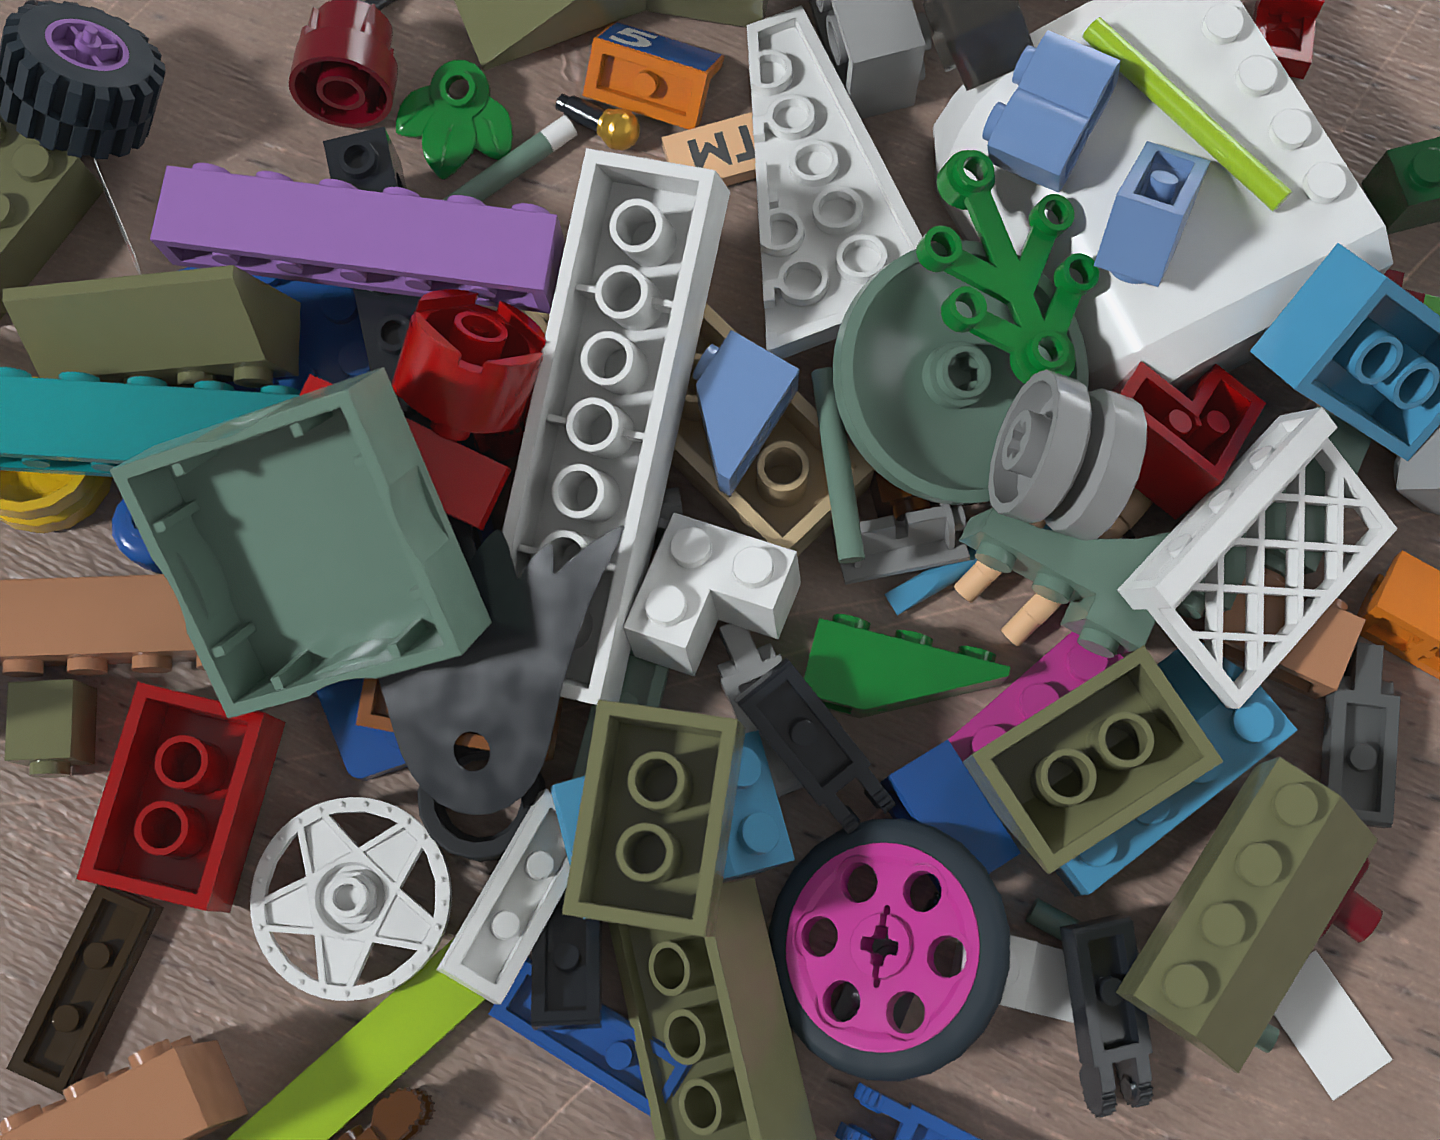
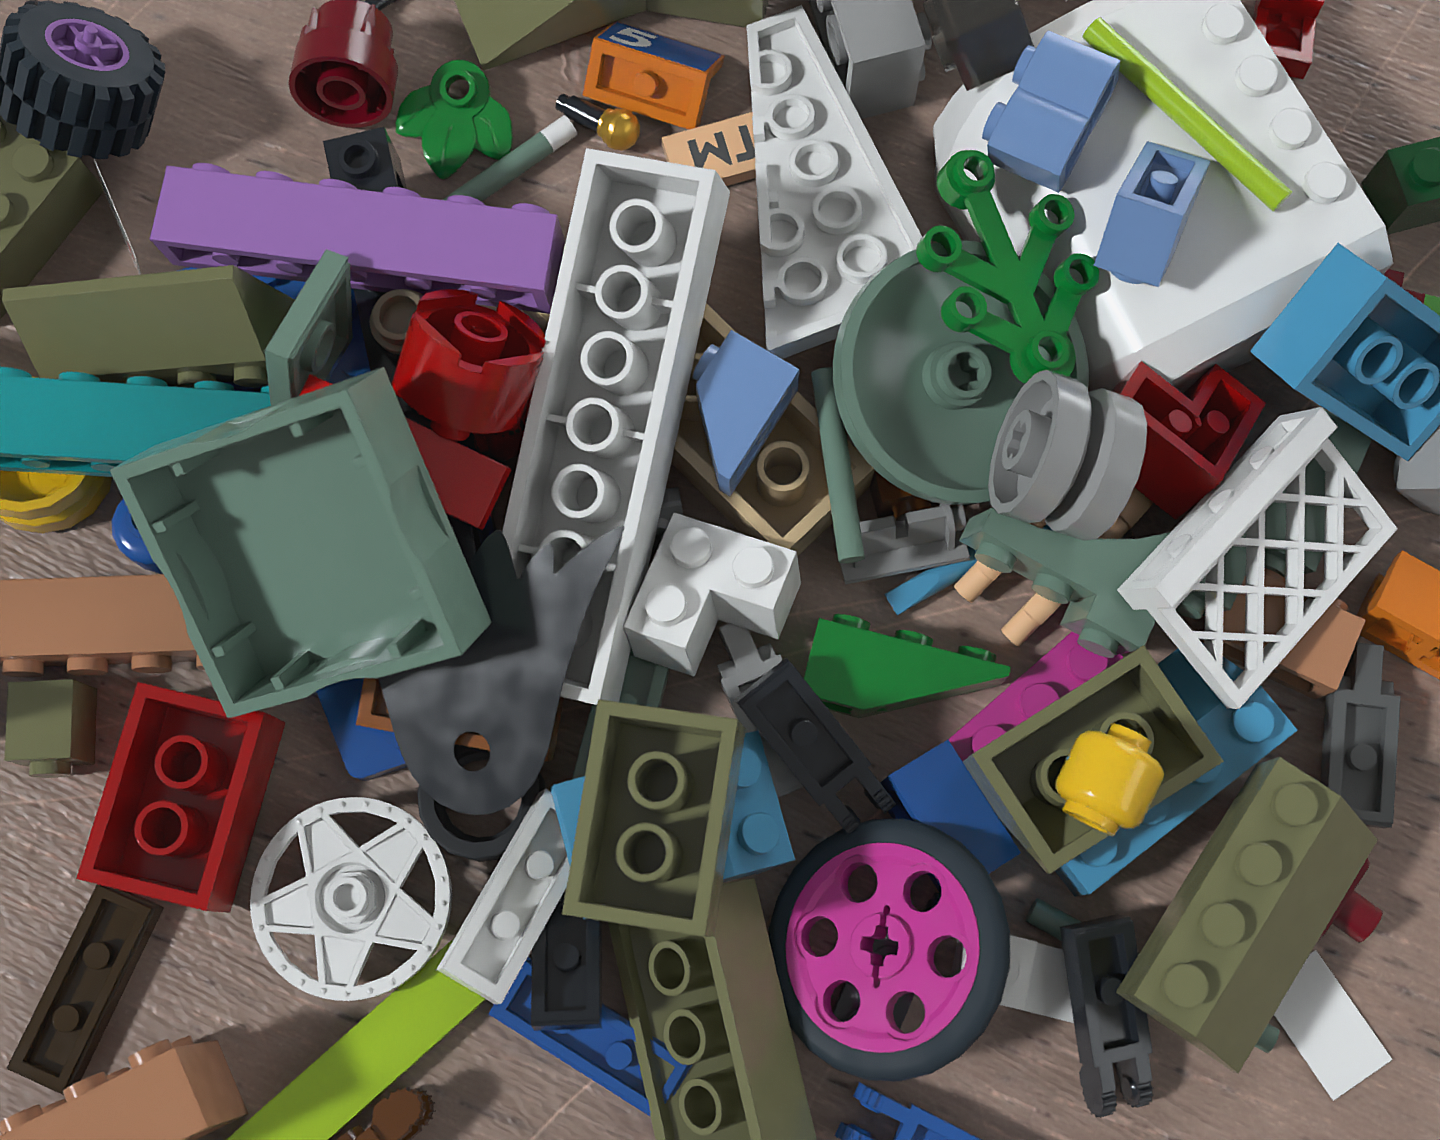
(313, 330): none -> sand green tile
(392, 317): none -> dark tan plate
(1109, 779): none -> yellow head

